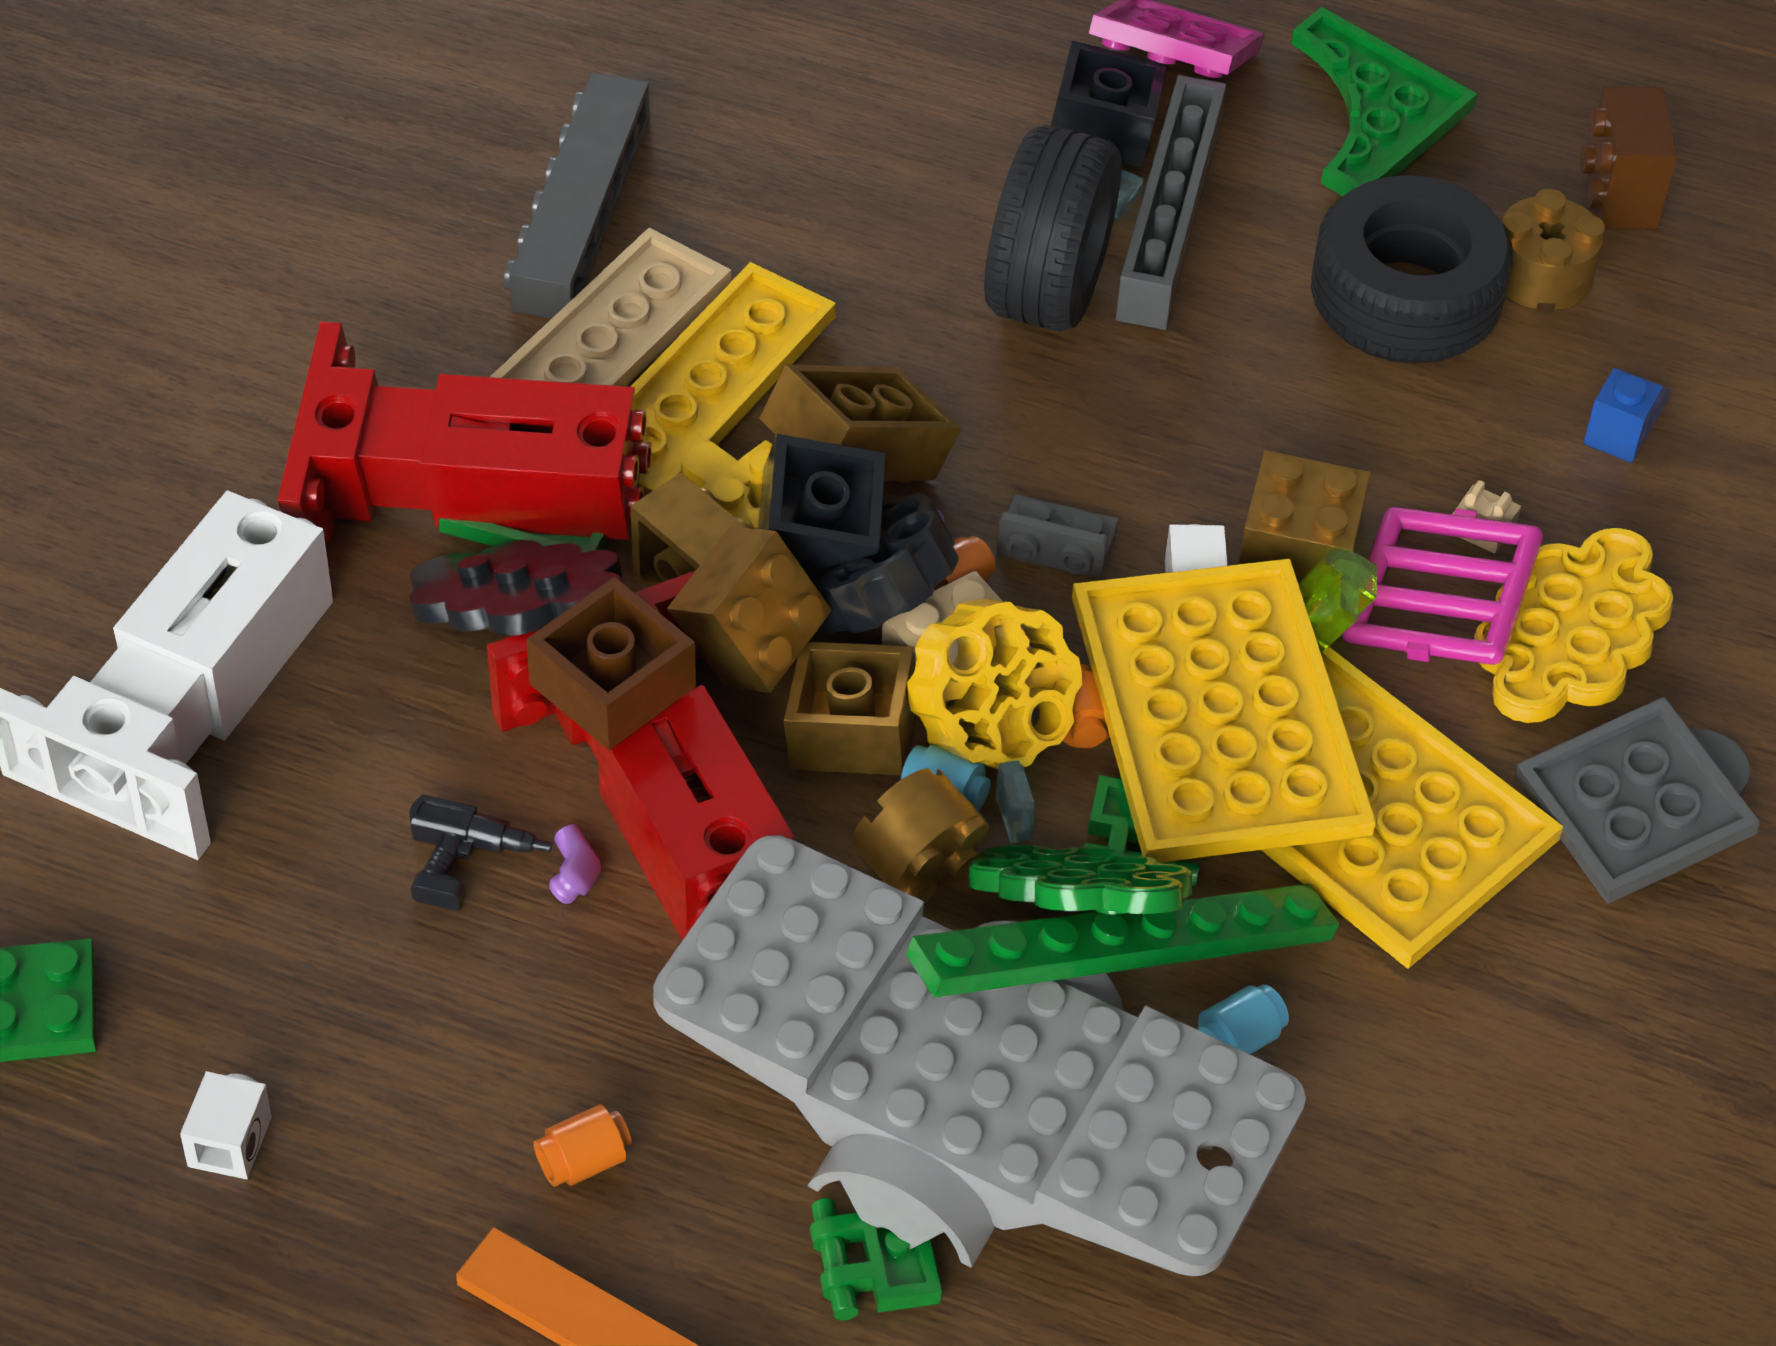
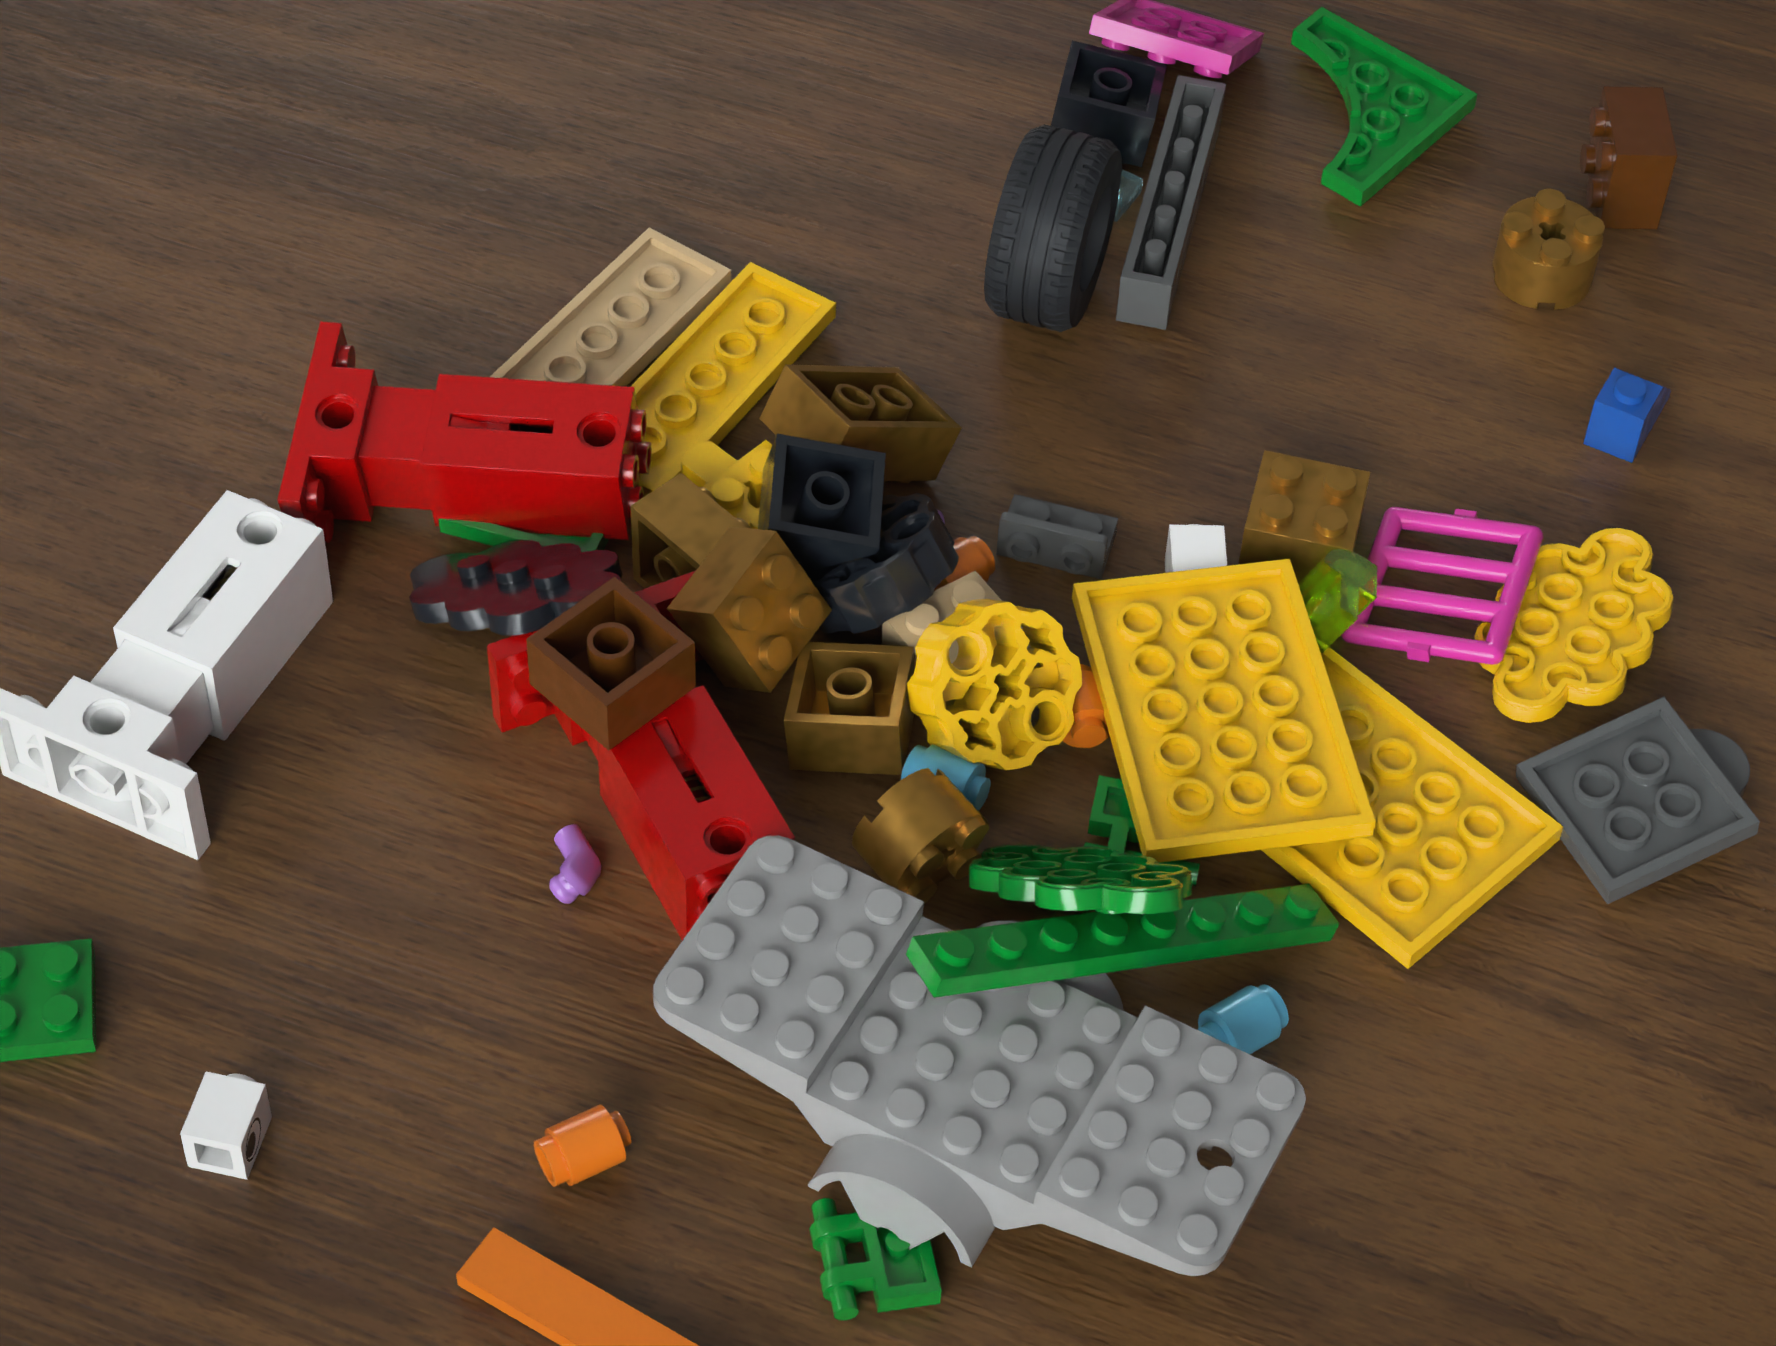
(456, 831): black piece -> none
(578, 195): dark grey brick -> none
(1015, 801): clear light blue tile -> none
(1404, 313): black tyre -> none
(1489, 507): tan tile -> none

